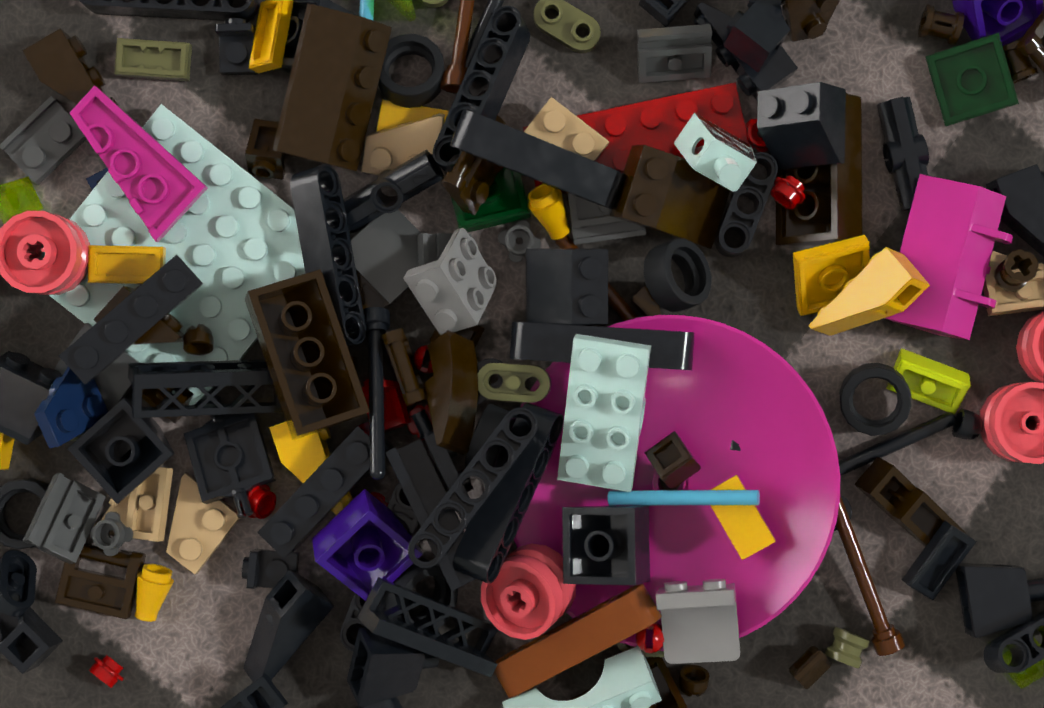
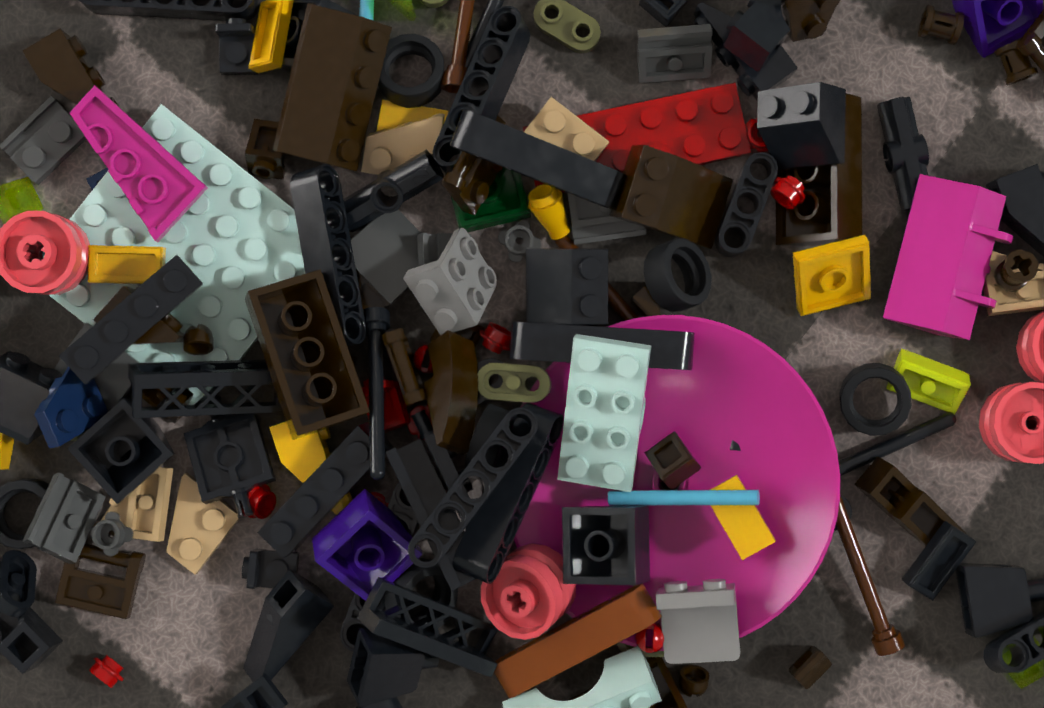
(152, 589): yellow cone -> none
(153, 59): olive plate -> none
(496, 338): none -> red plate
(721, 157): light aqua torso -> none
(847, 647): olive wheel -> none
(878, 291): yellow slope -> none
(967, 425): black hinge -> none
(972, 80): dark green plate -> none

